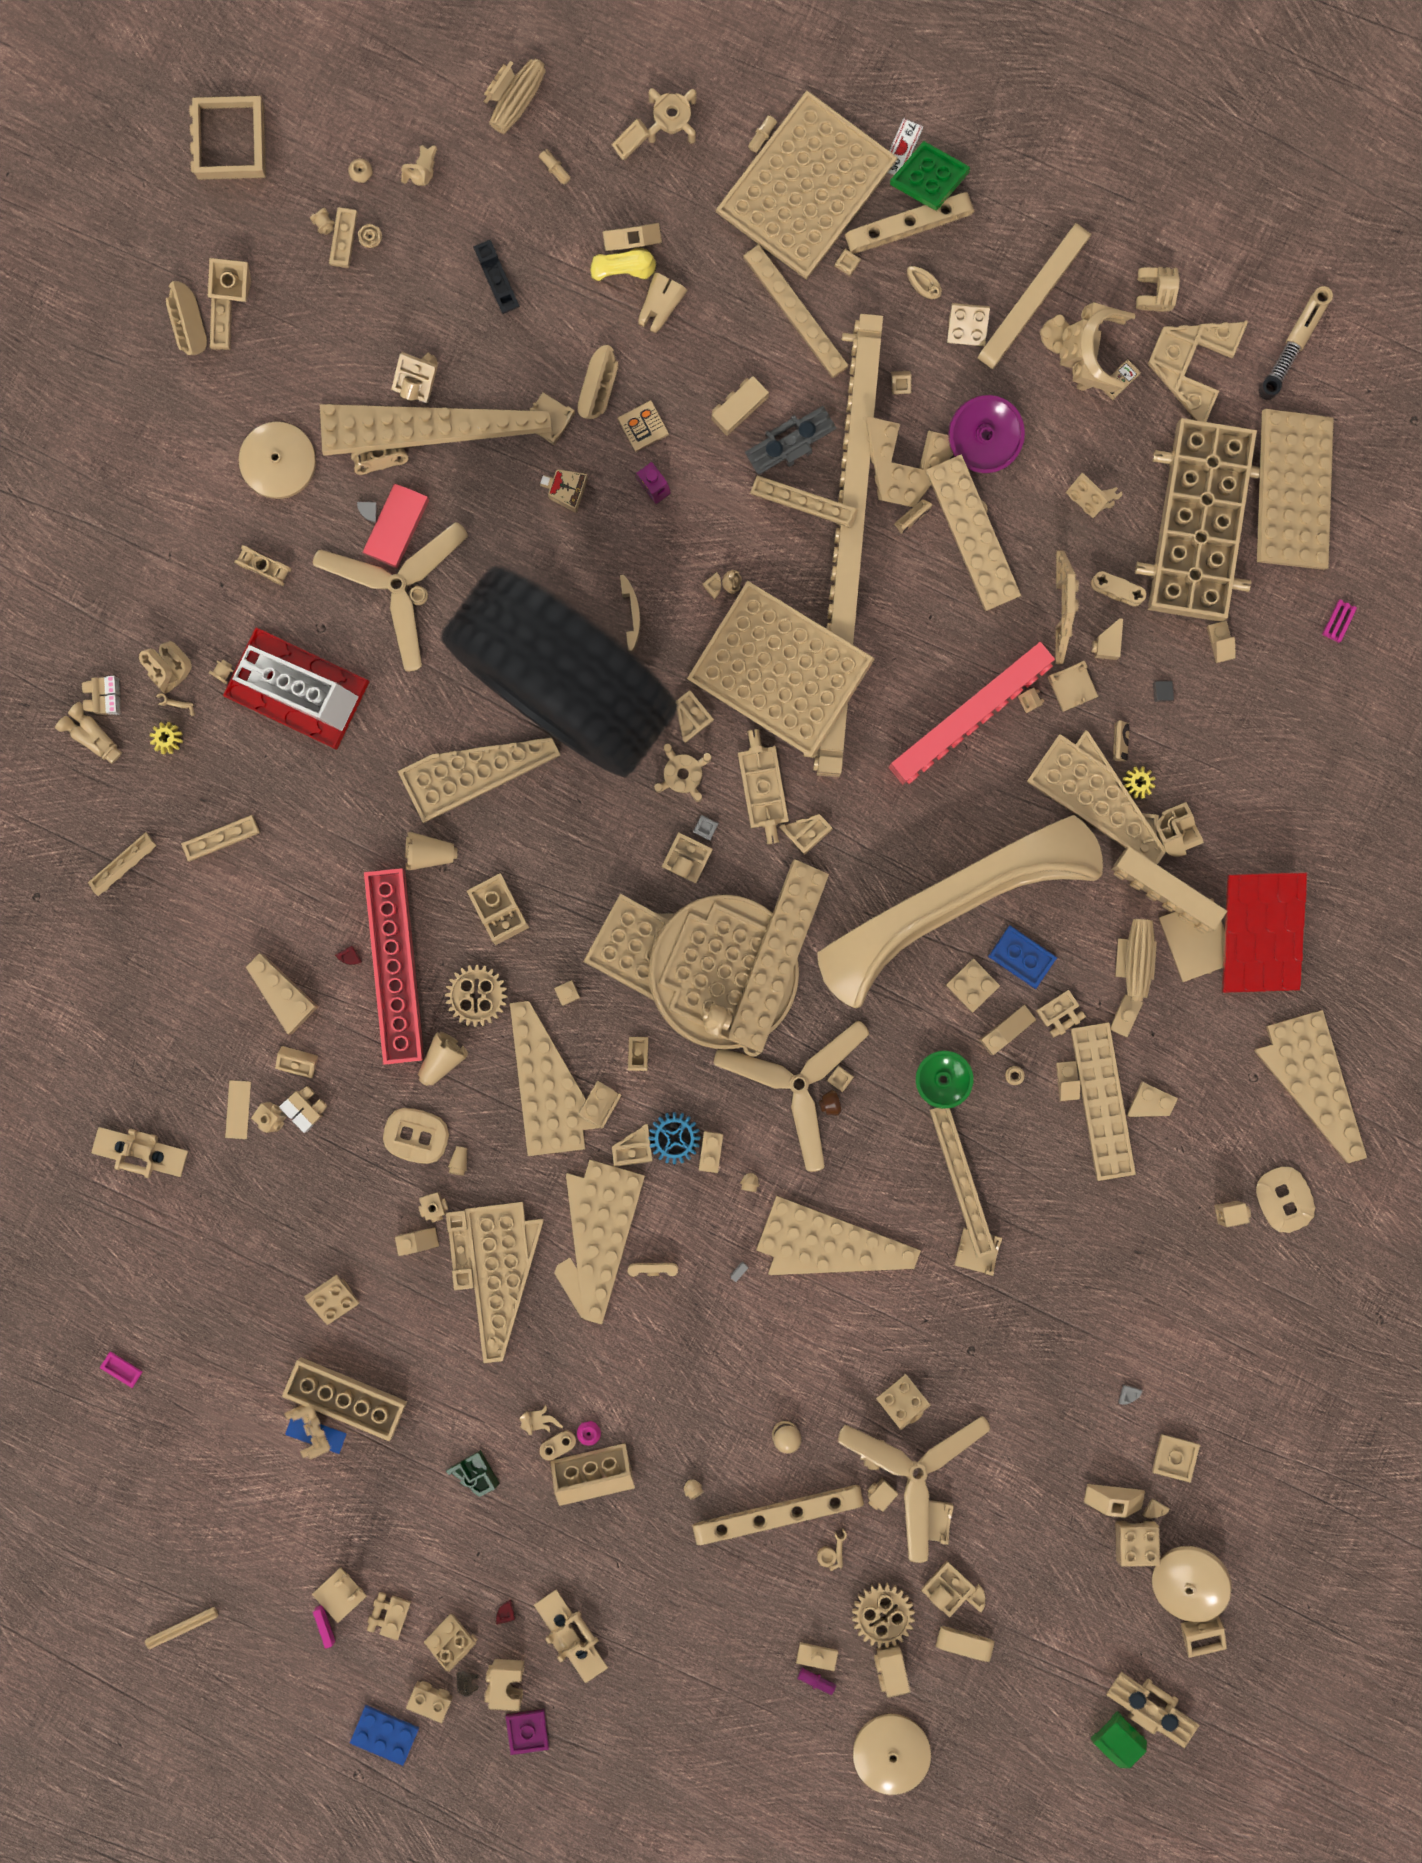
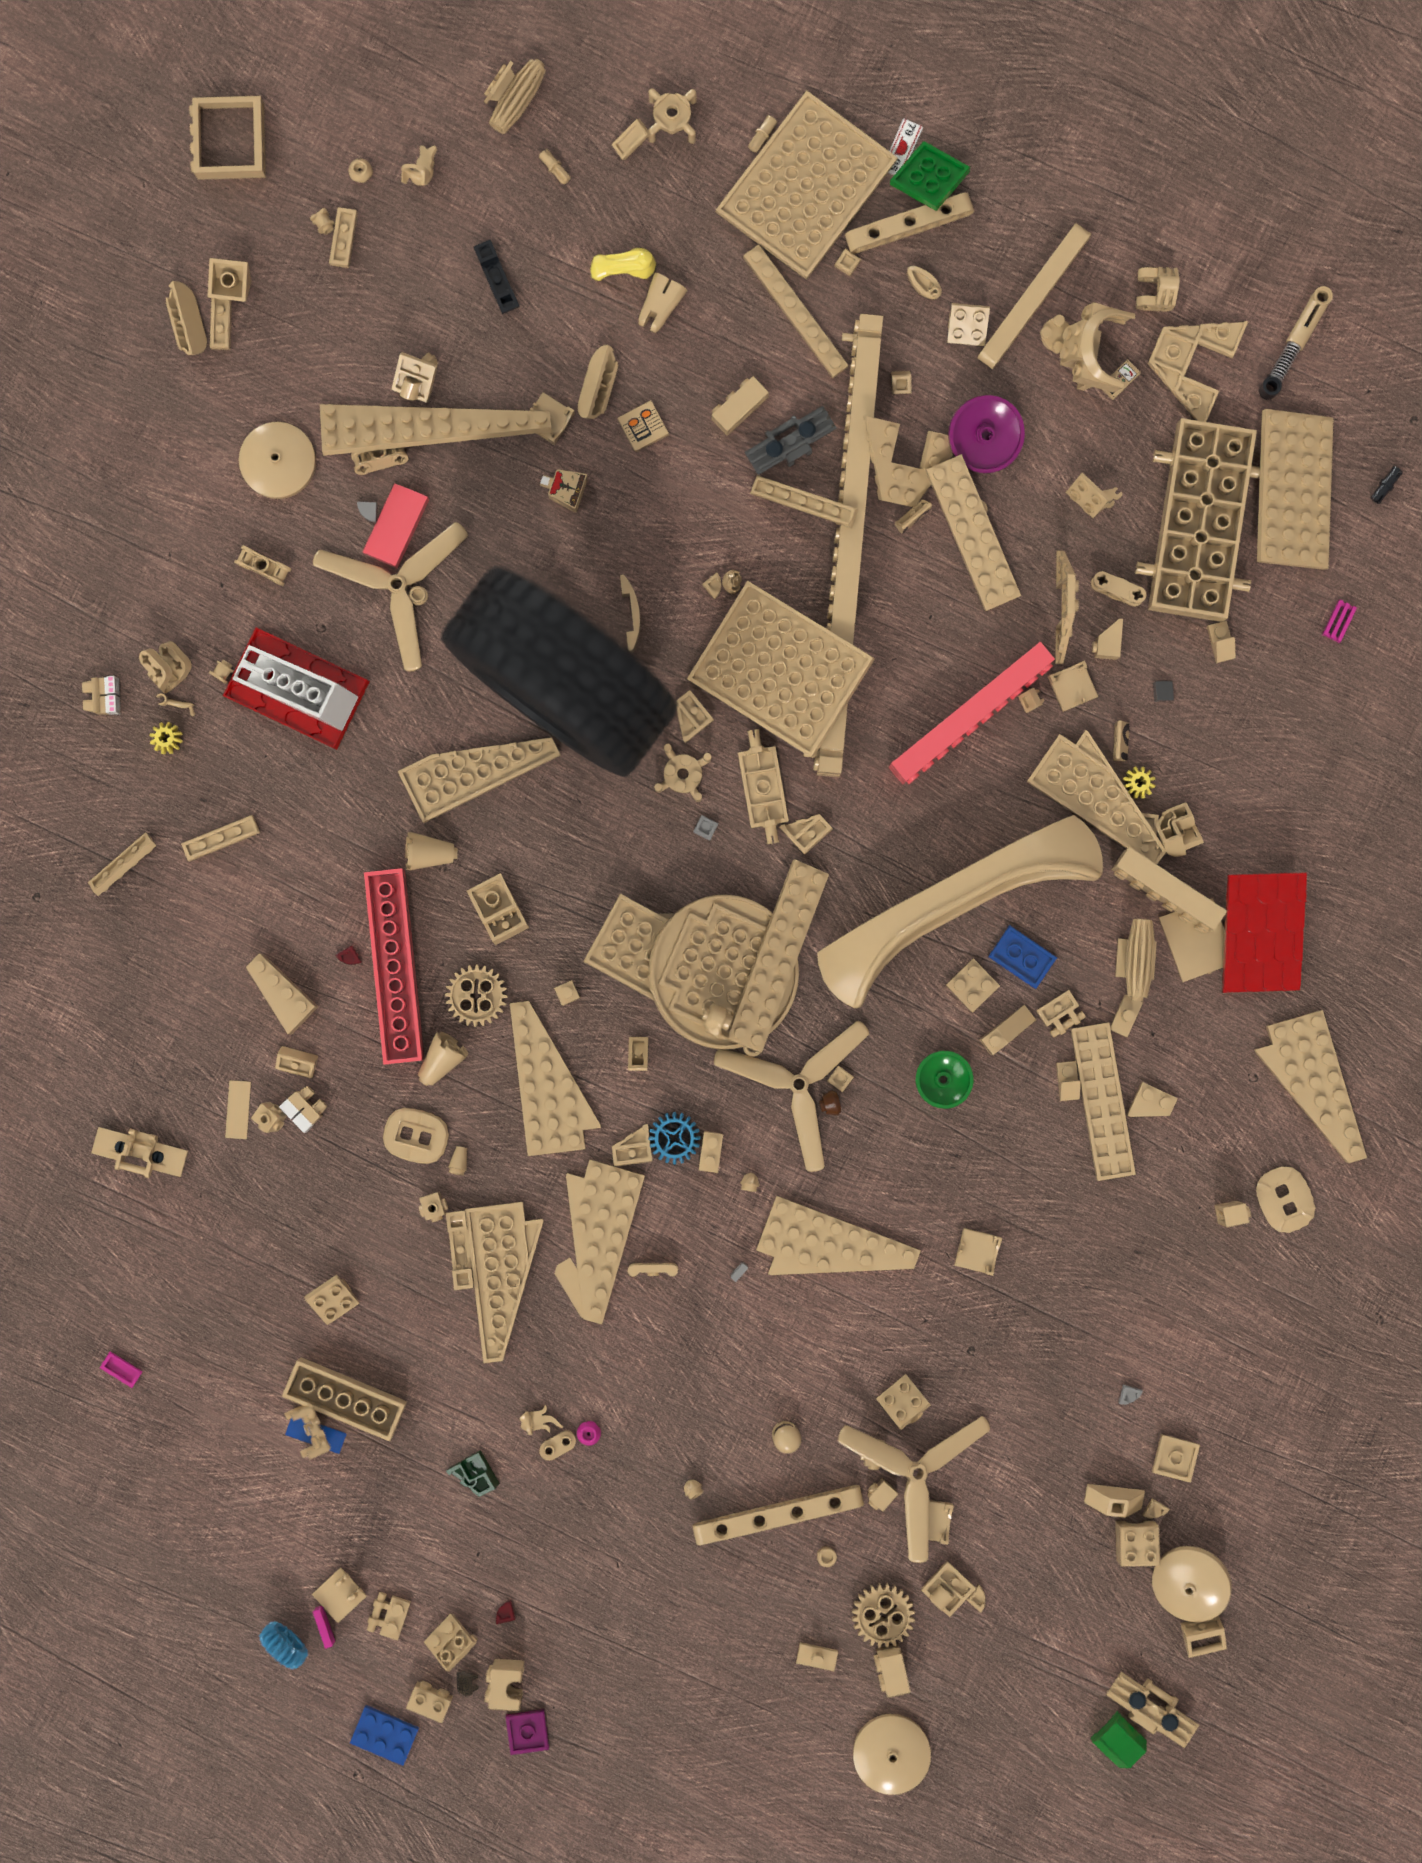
(89, 733): tan piece -> none
(181, 1628): tan axle -> none
(283, 1645): none -> dark azure gear
(364, 233): tan plate -> none
(416, 1241): tan slope -> none
(566, 1641): tan piece -> none
(592, 1474): tan slope -> none
(599, 1104): tan plate -> none
(632, 237): tan slope -> none
(653, 482): magenta torso -> none
(687, 858): tan plate -> none
(816, 1681): magenta axle -> none
(839, 1551): tan piece -> none
(962, 1182): tan plate -> none
(965, 1643): tan beam -> none
(1019, 1071): tan plate -> none
(1386, 485): none -> black pin

